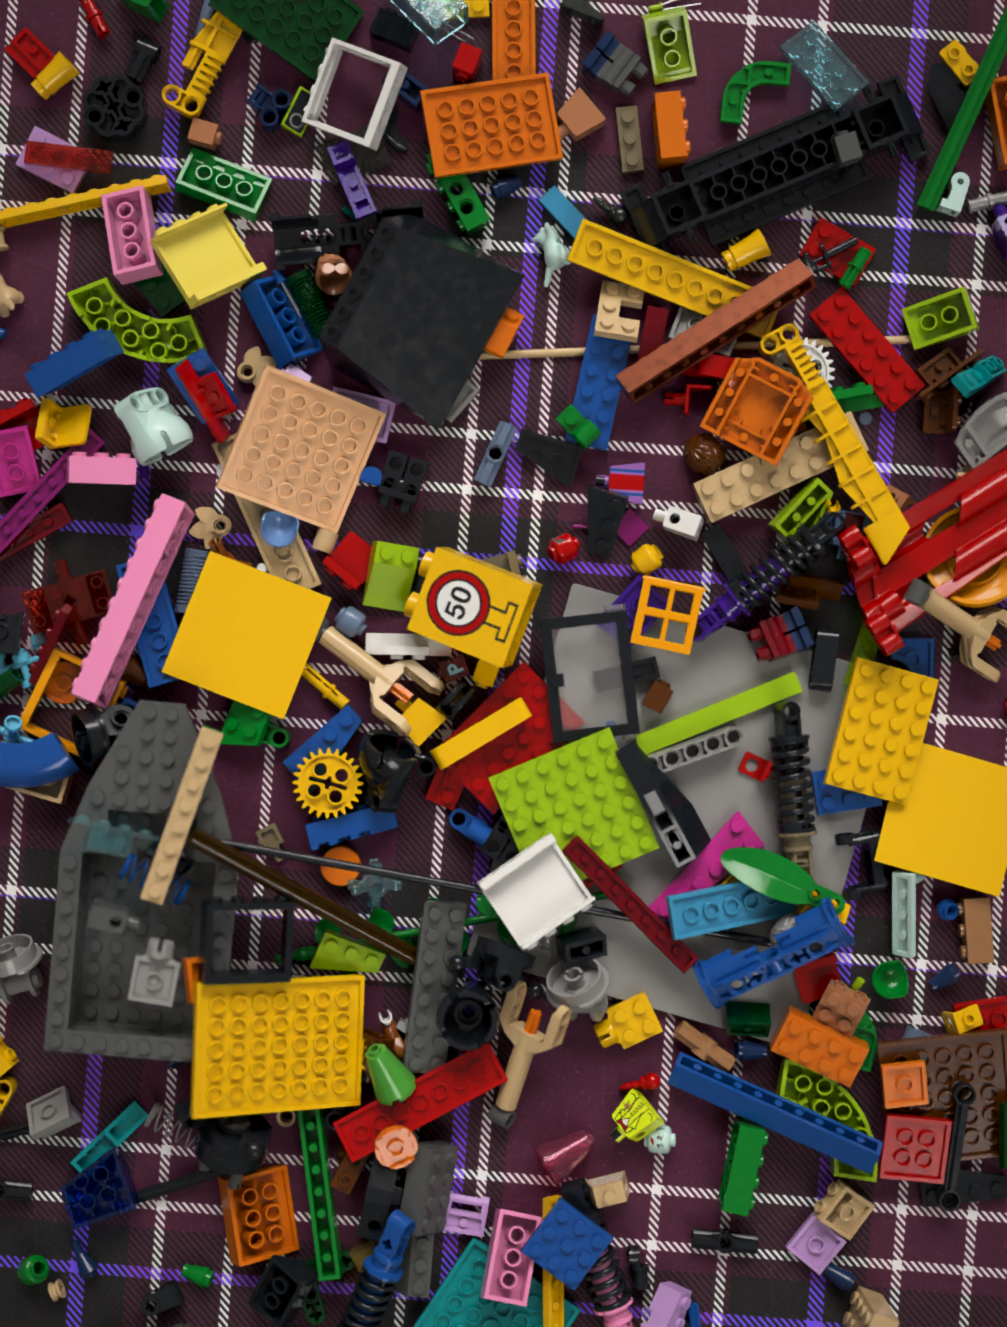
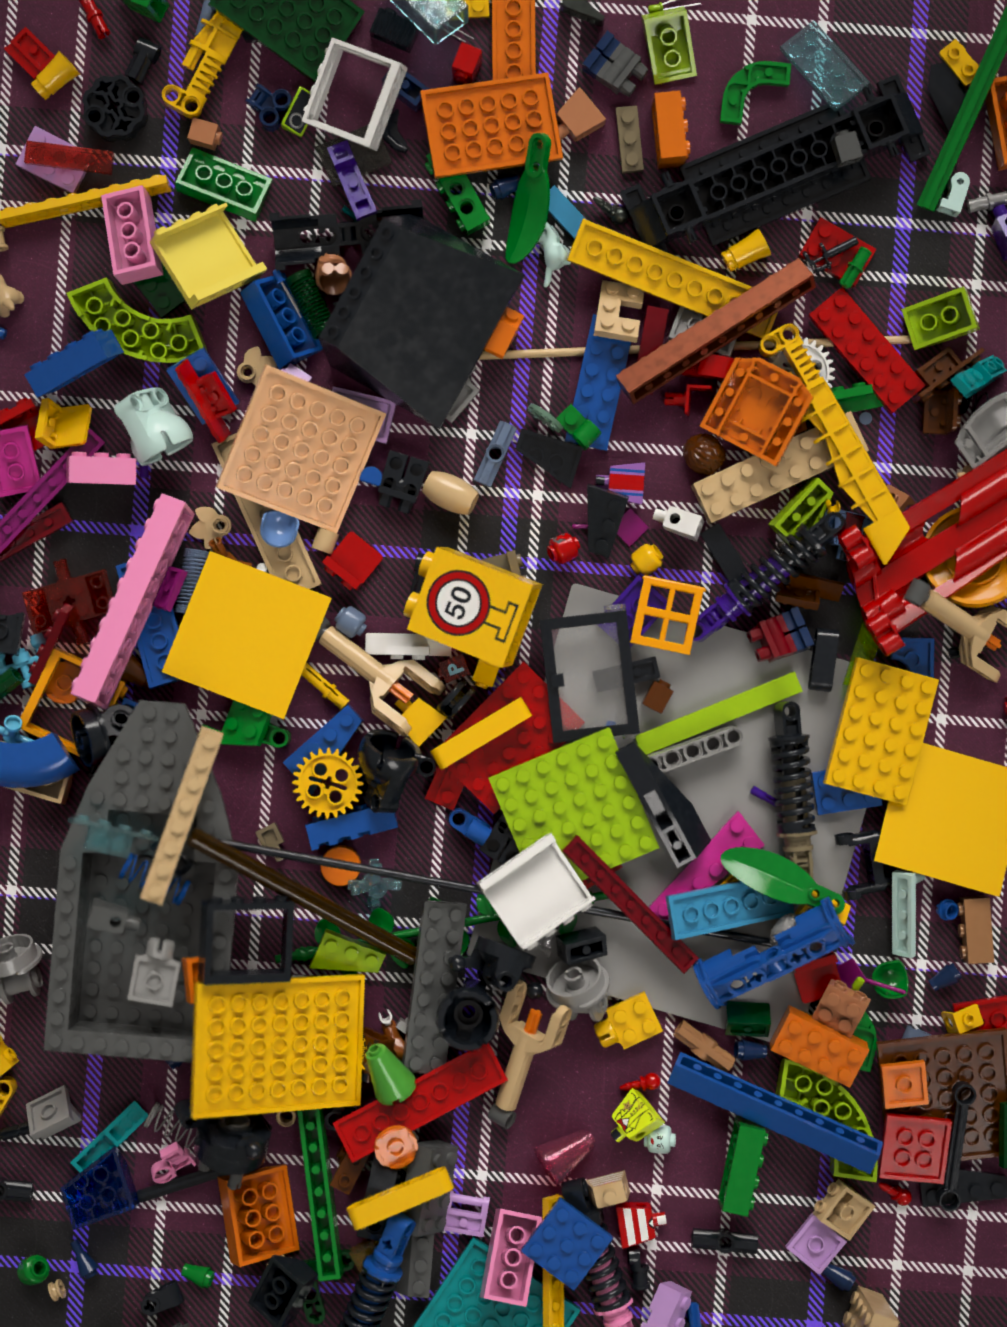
(169, 588): none -> magenta plate
(173, 1159): none -> bright pink piece
(390, 575): lime slope -> none
(400, 1198): none -> yellow beam
(450, 492): none -> tan piece
(531, 201): none -> green plant
(545, 417): none -> sand green wheel
(637, 1222): none -> red torso
(762, 795): none -> dark purple pin
(763, 770): red bracket -> none
(850, 971): none -> magenta piece
(898, 1194): none -> red bar

